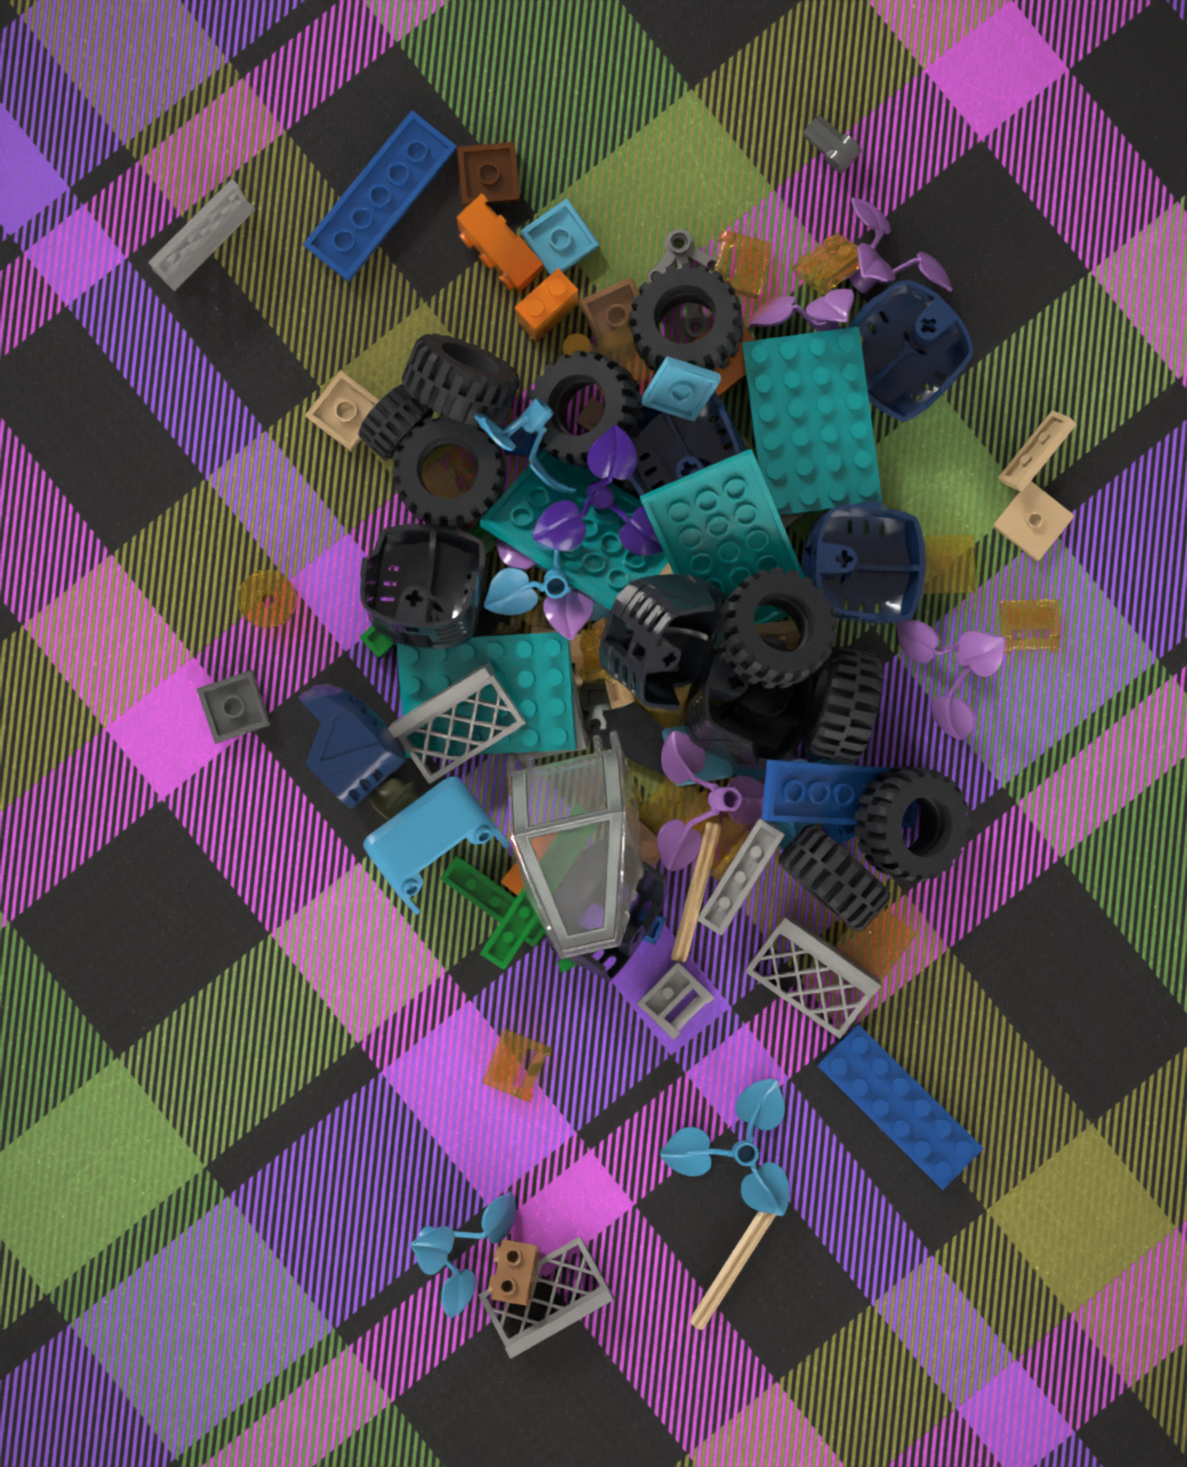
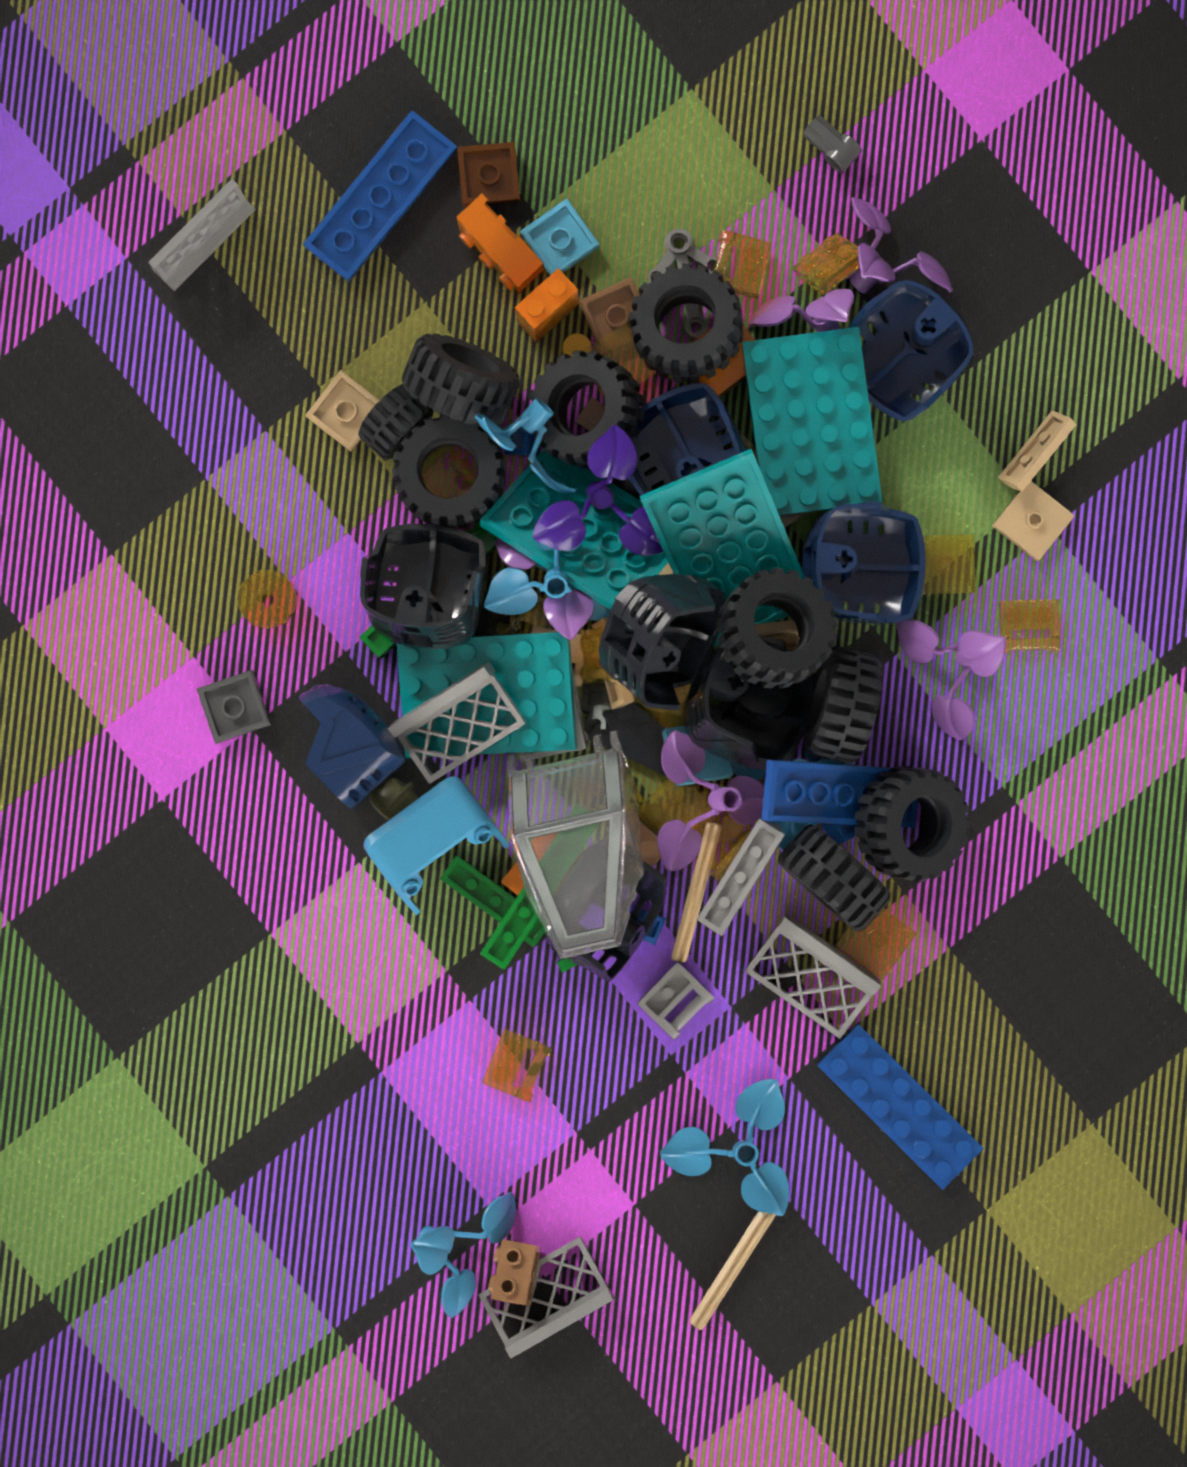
(680, 389): medium azure plate -> none

